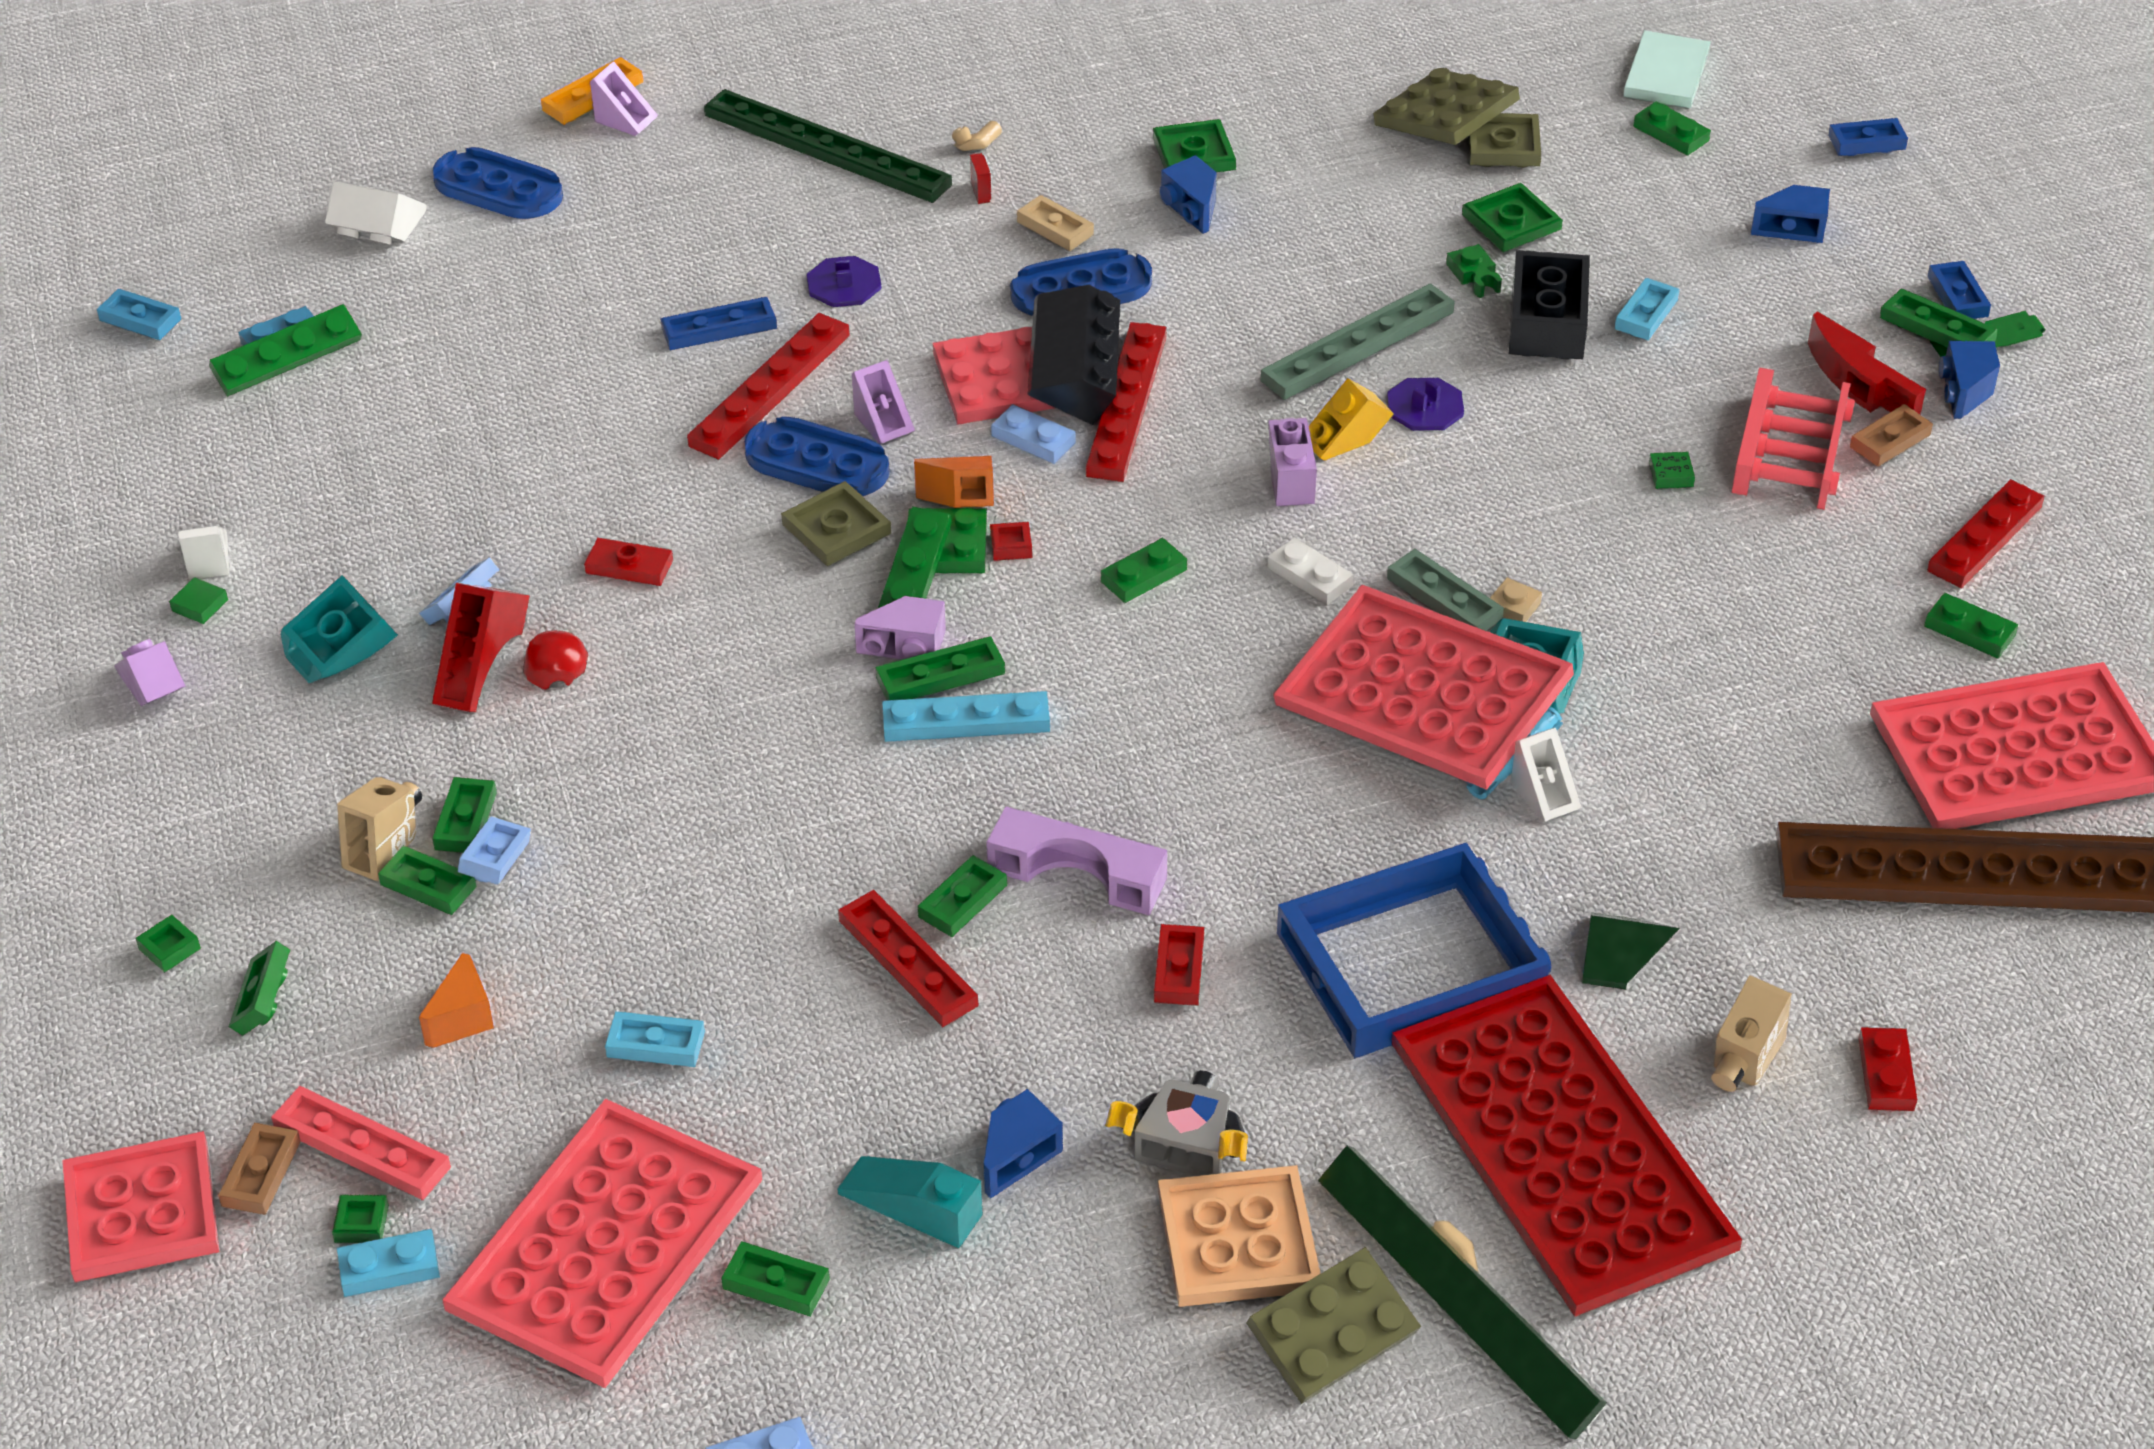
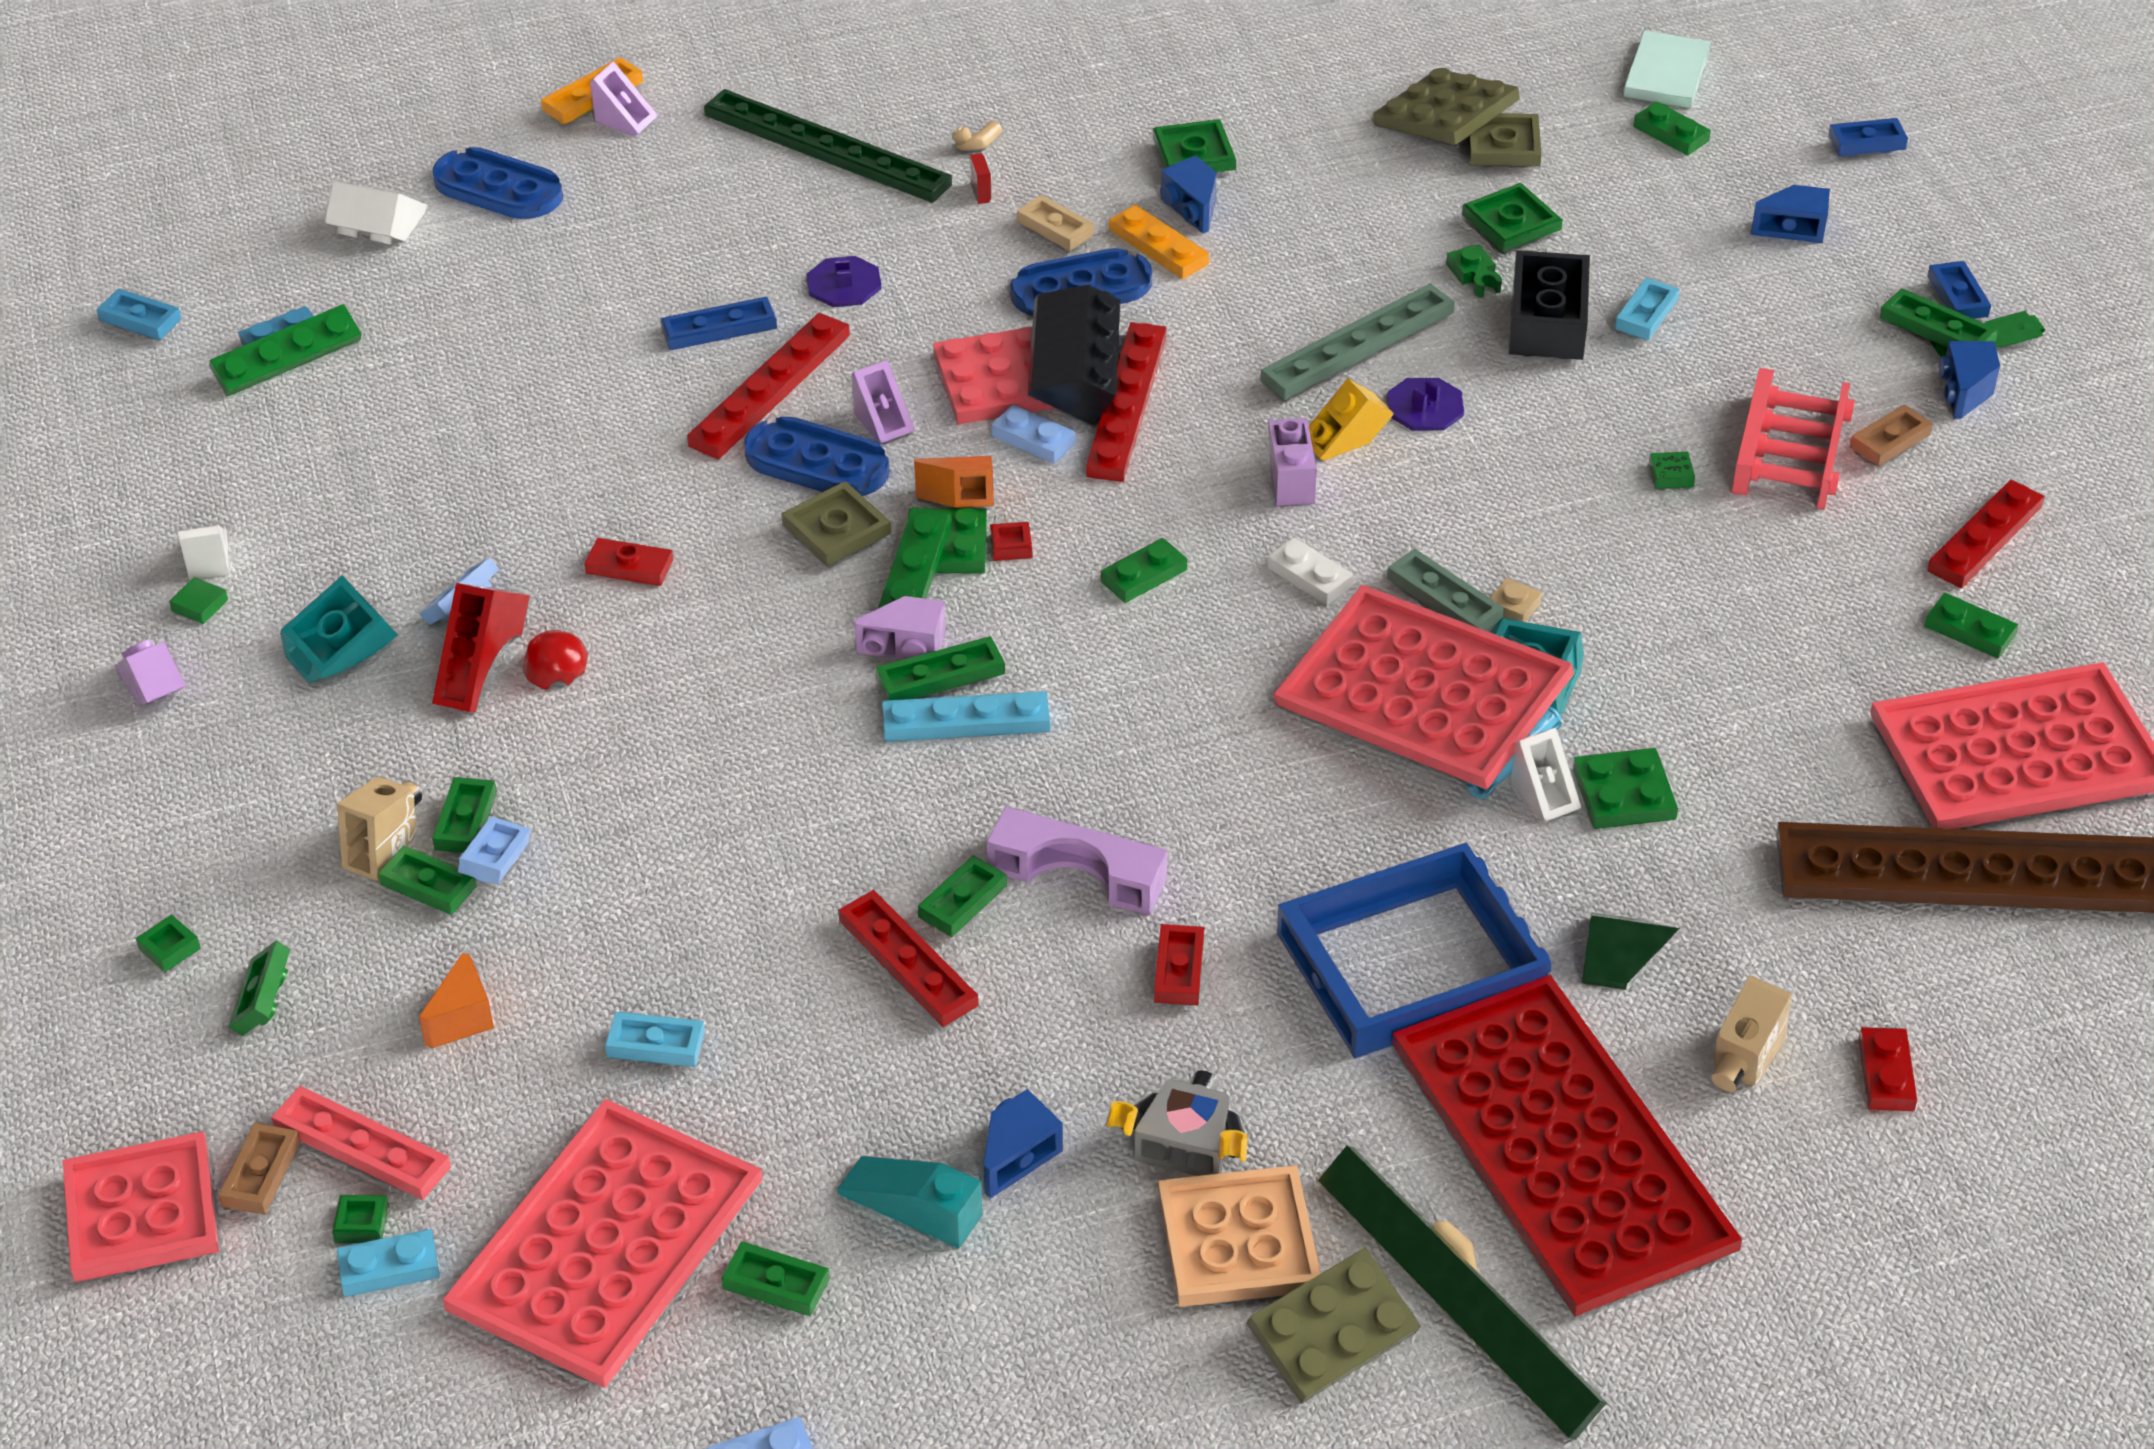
(1159, 241): none -> light orange plate
(1625, 788): none -> green plate
(1851, 360): red slope -> none

